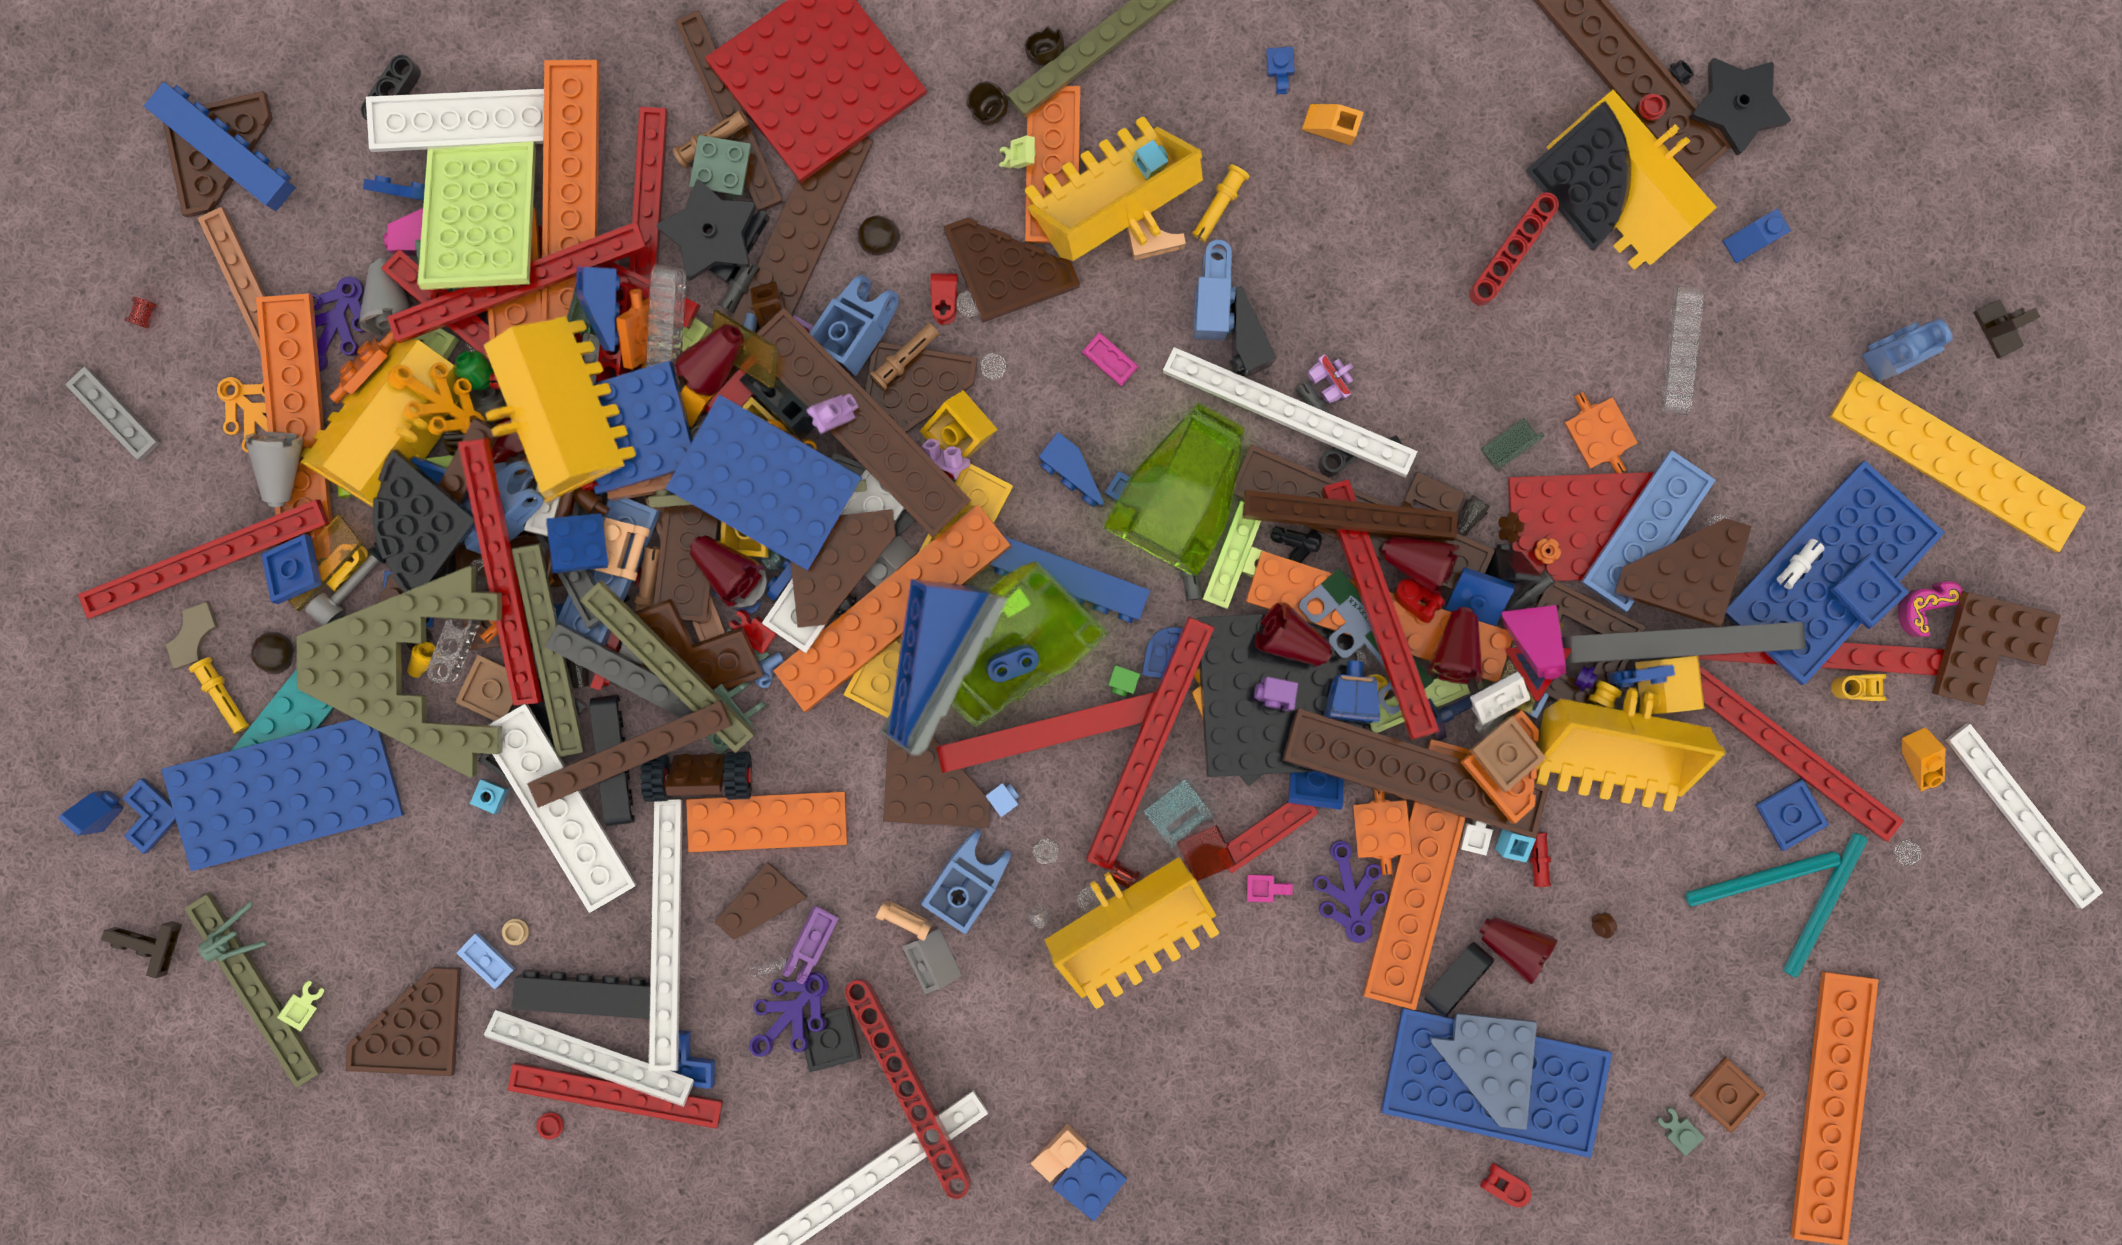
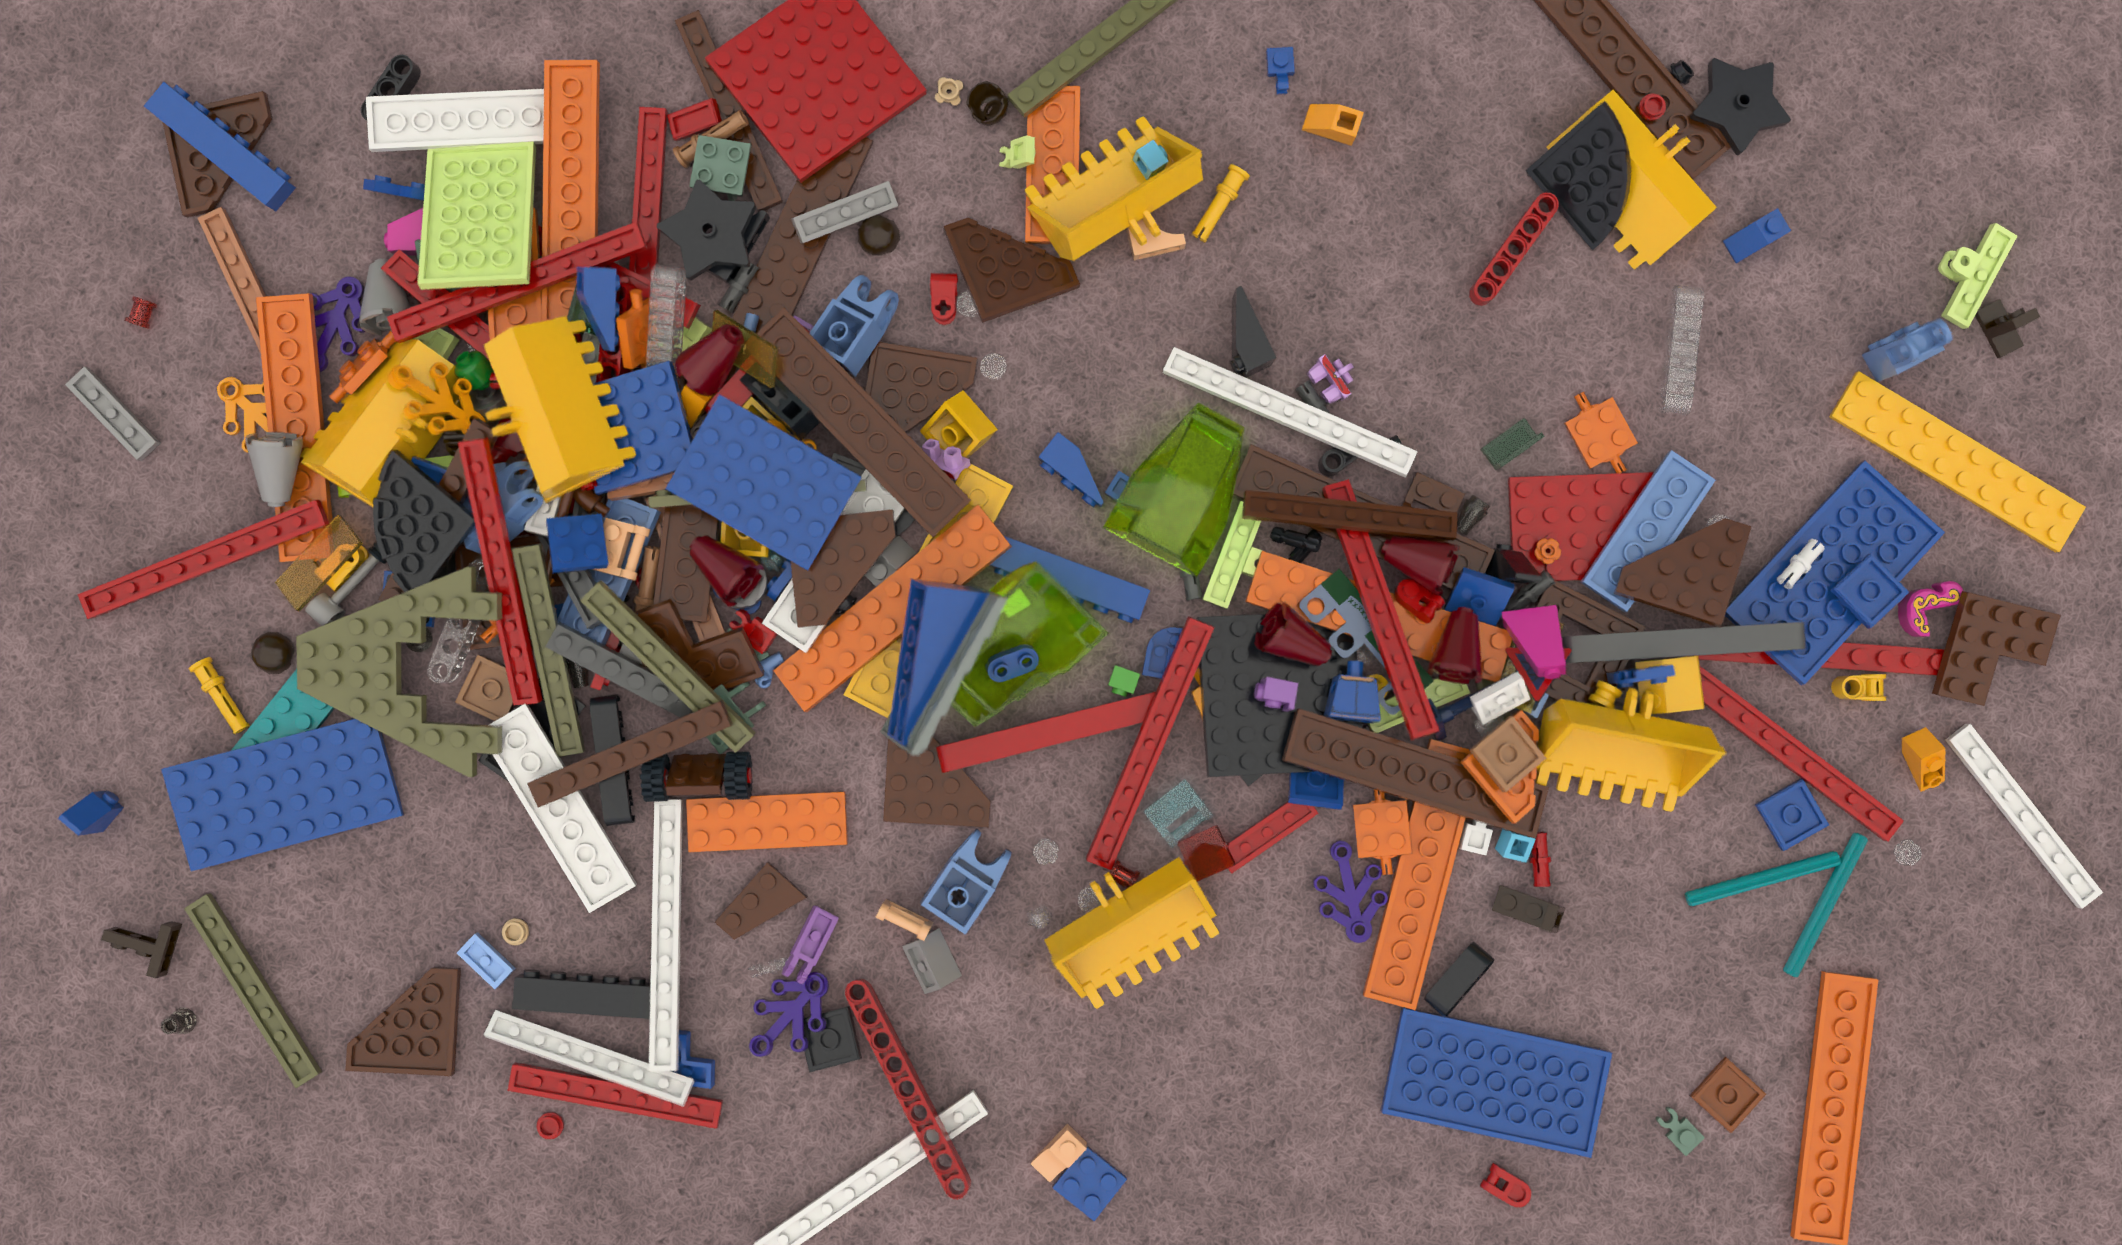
(155, 813): blue plate -> none
(179, 1022): none -> clear smoke cone
(186, 646): dark tan tile -> none
(217, 946): sand green plant -> none
(291, 569): blue plate -> none
(299, 1009): yellowish green plate -> none
(420, 659): yellow cone -> none
(497, 792): medium azure plate -> none
(694, 119): none -> red tile
(766, 302): reddish brown brick -> none
(833, 412): lavender hips -> none
(844, 212): none -> light grey plate
(895, 364): medium nougat pin -> none
(949, 84): none -> tan plate
(1003, 798): light blue plate -> none
(1048, 39): dark brown hair -> none
(1110, 359): dark pink plate -> none
(1214, 295): medium blue brick -> none
(1262, 888): dark pink plate -> none
(1494, 1063): sand blue wing -> none
(1510, 527): reddish brown plant -> none
(1518, 946): dark red cone -> none
(1528, 909): none -> dark brown bracket
(1586, 678): dark purple plate -> none
(1604, 925): reddish brown plate -> none
(1974, 273): none -> yellowish green plate

